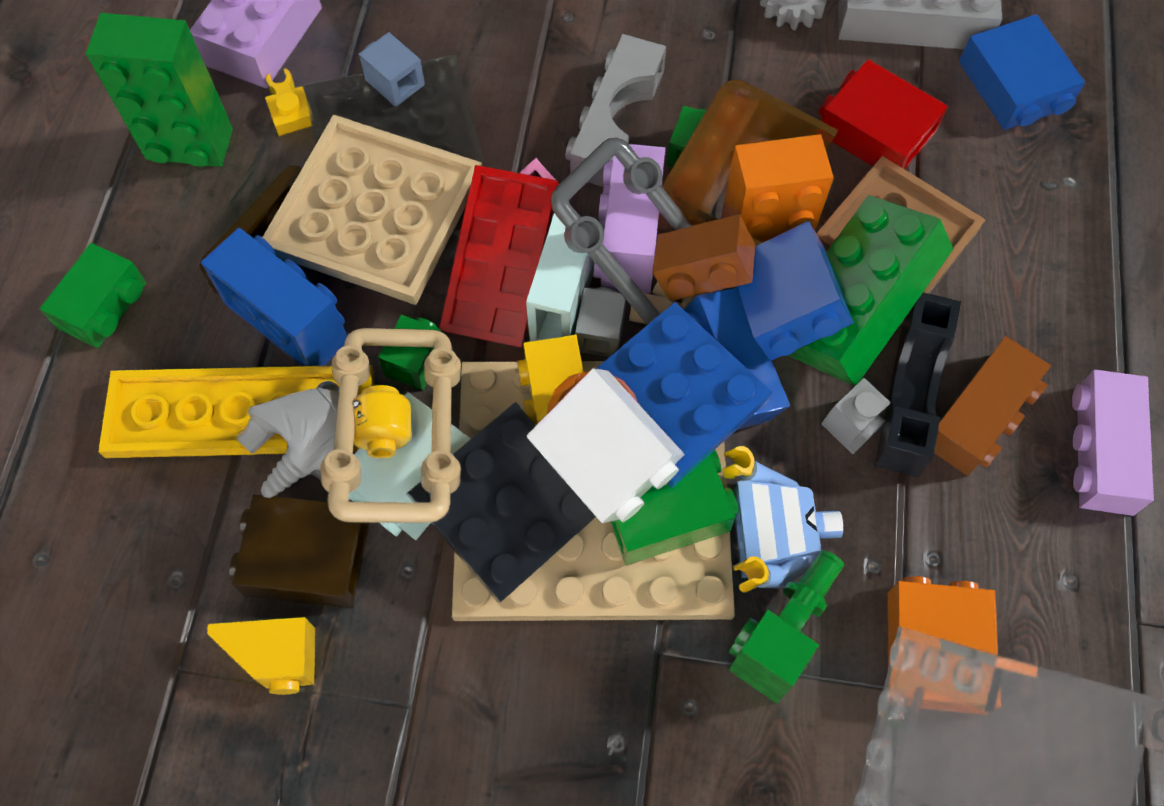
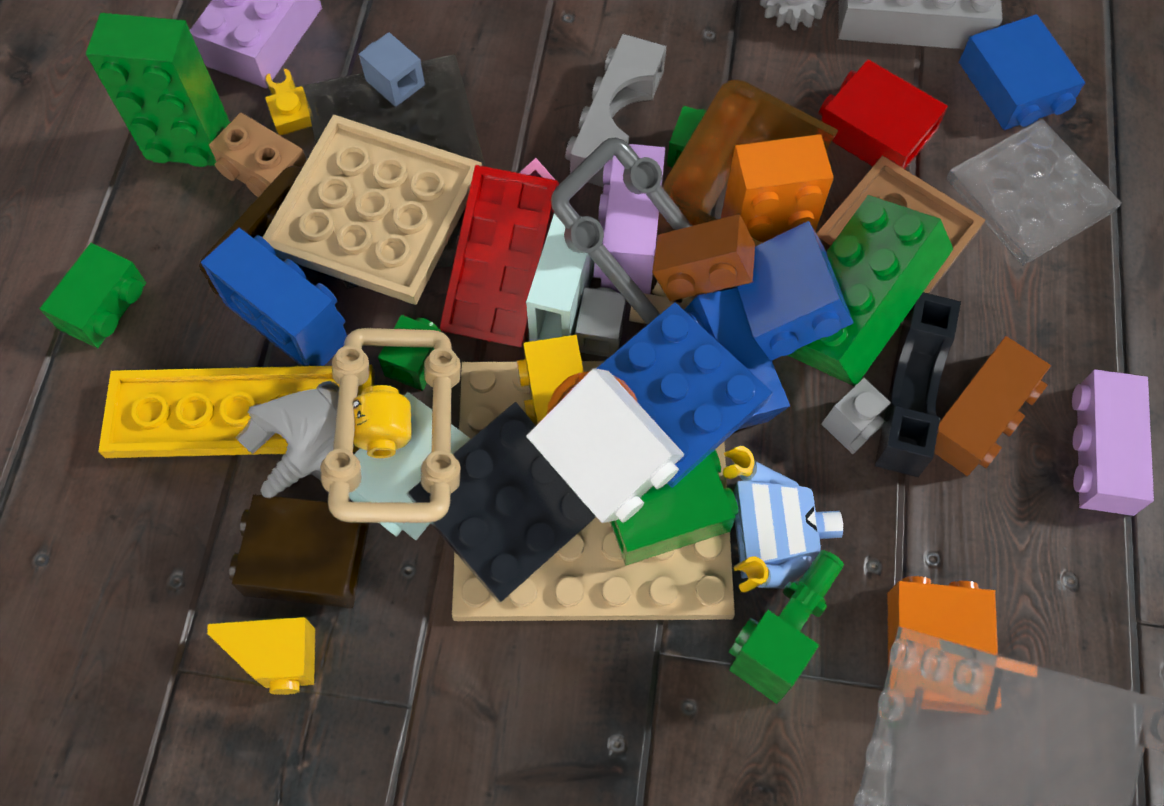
(253, 153): none -> medium nougat brick
(1033, 191): none -> clear plate

